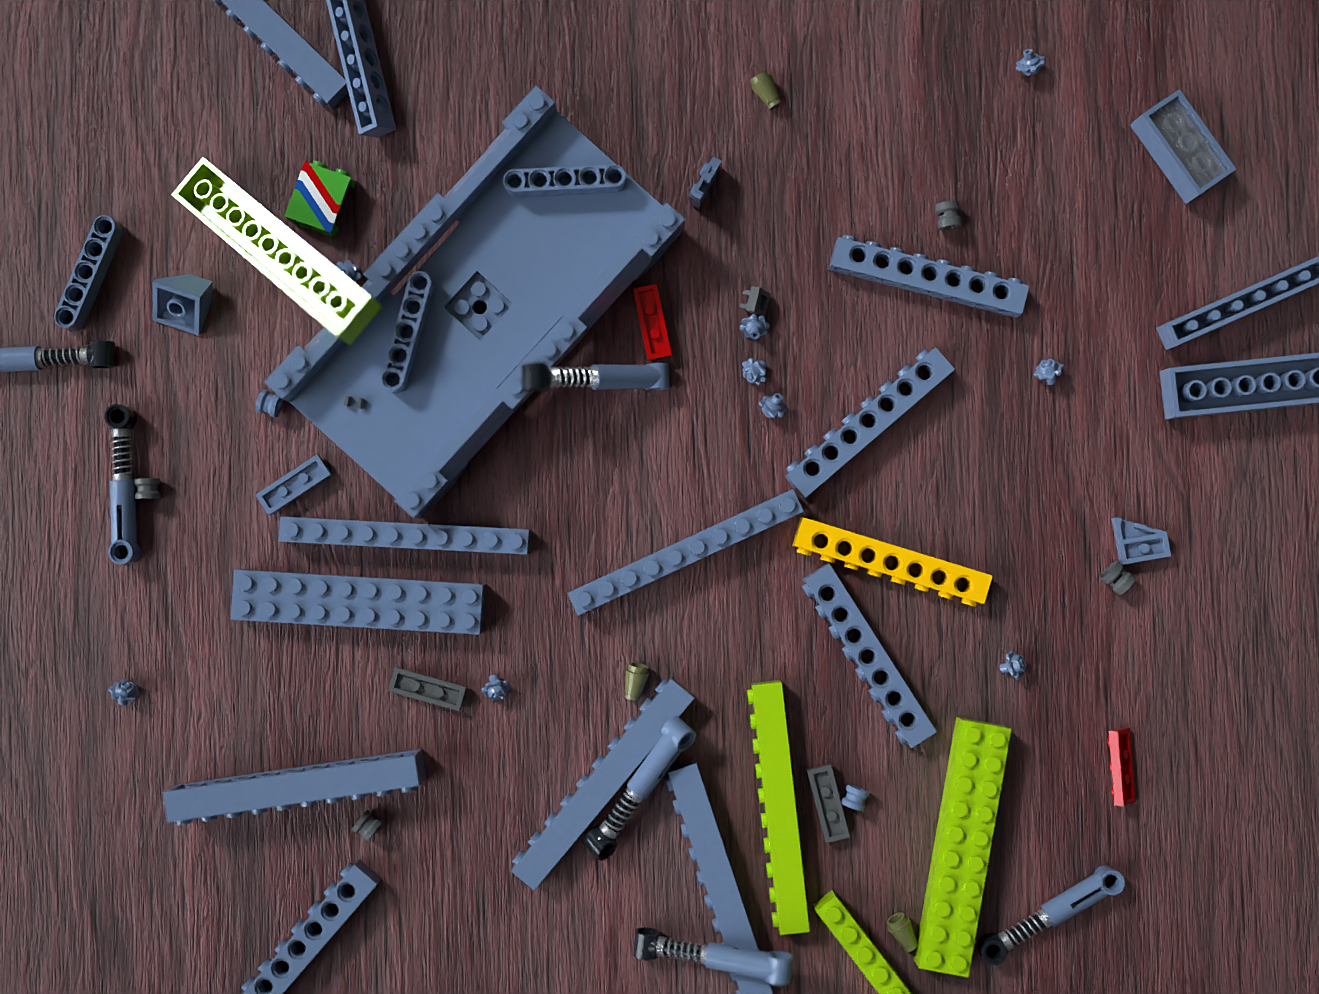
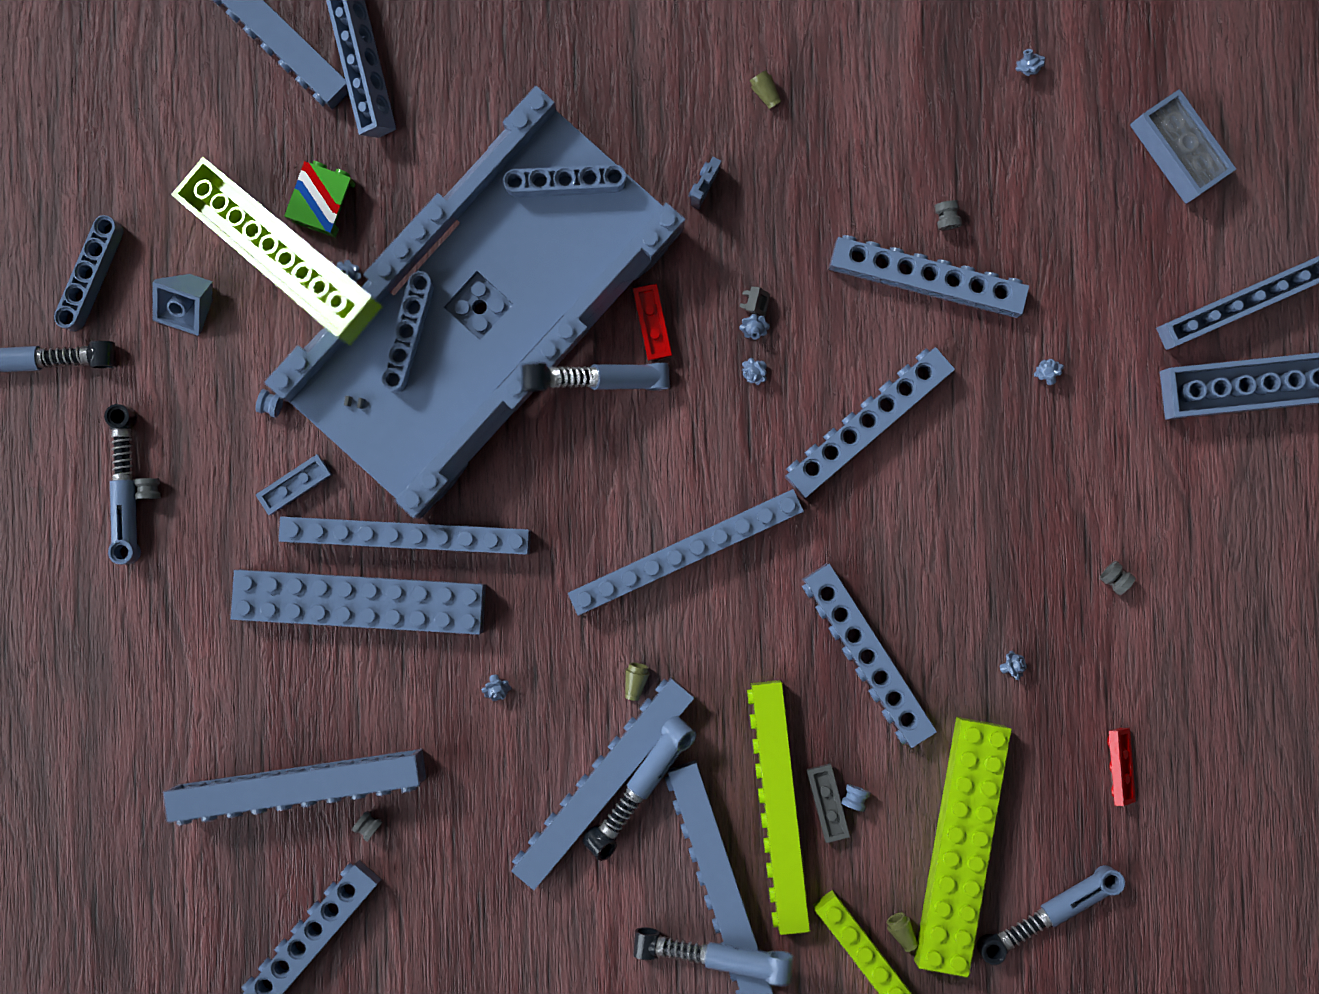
(124, 692): sand blue plant -> none
(427, 688): dark grey plate -> none
(773, 406): sand blue plant -> none
(977, 582): yellow brick -> none
(1139, 542): sand blue wing -> none

